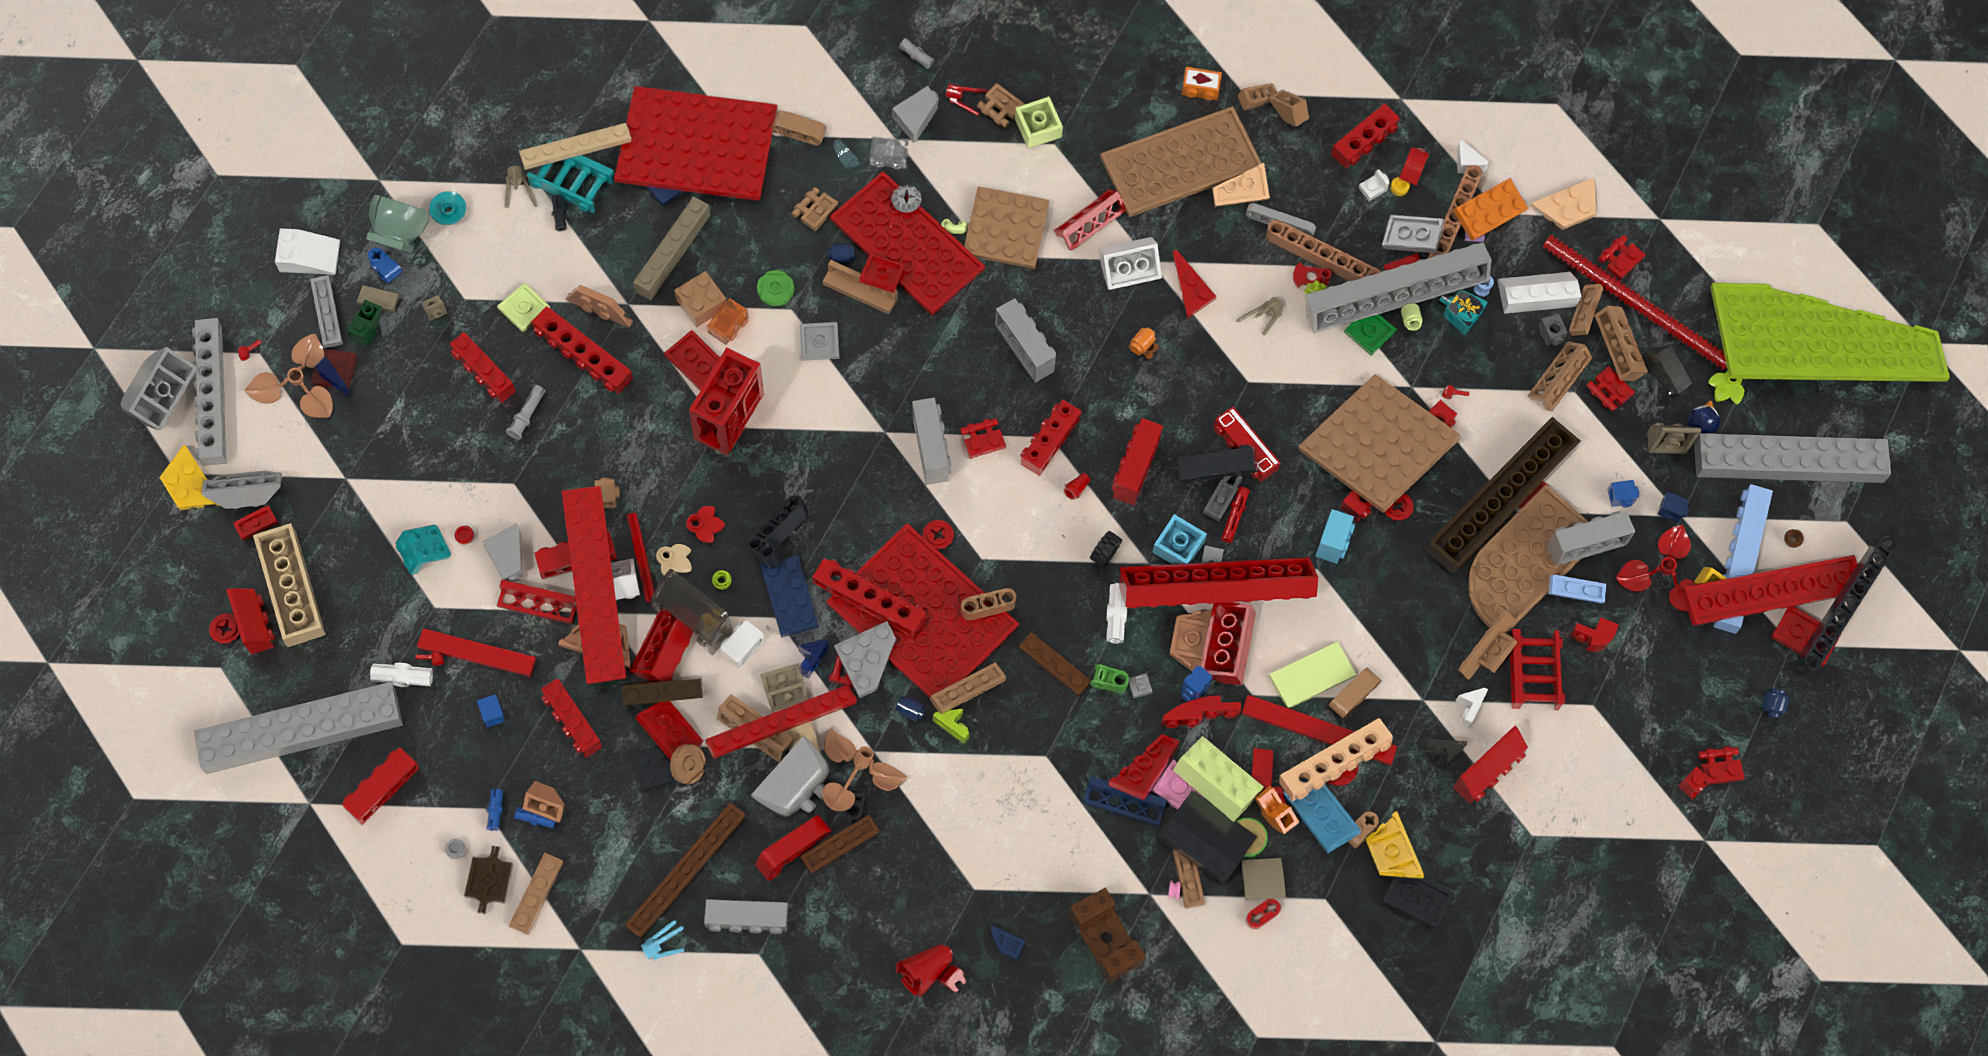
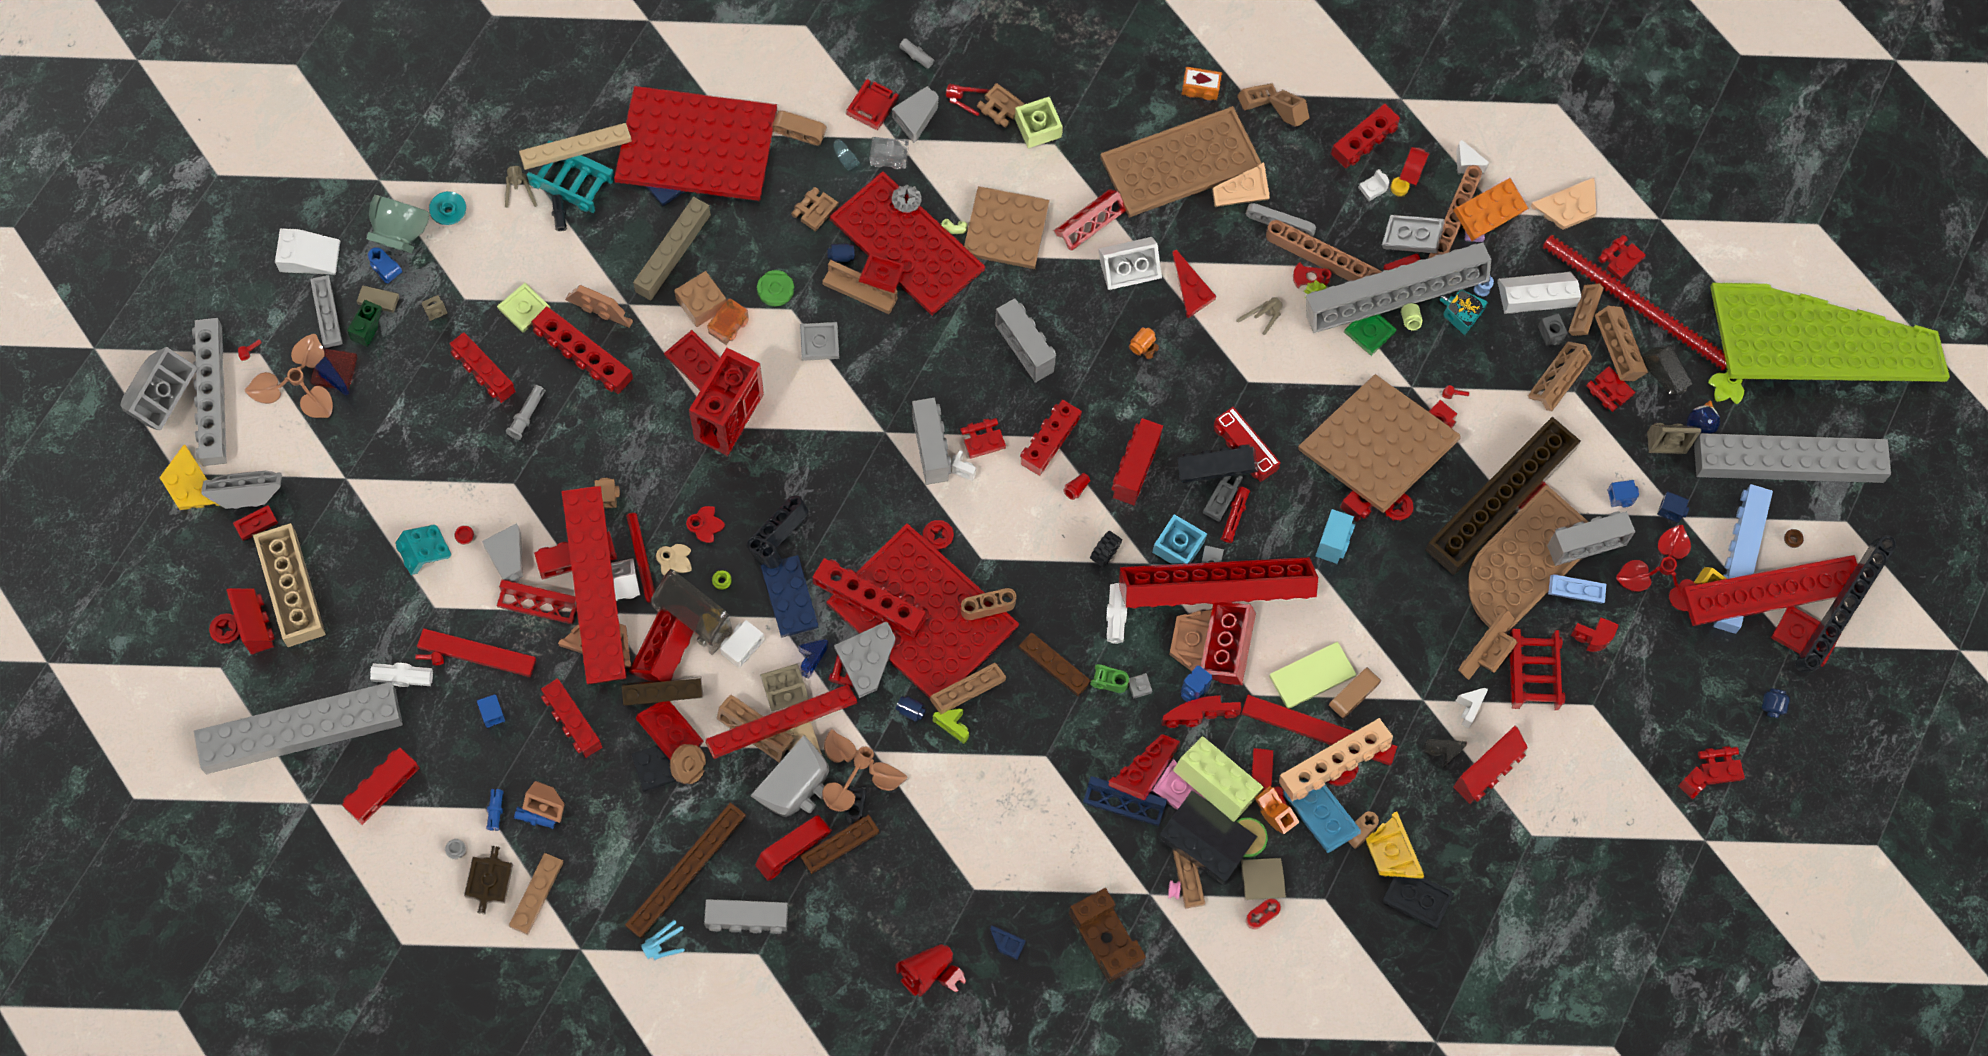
(873, 102): none -> red container
(962, 469): none -> white bracket

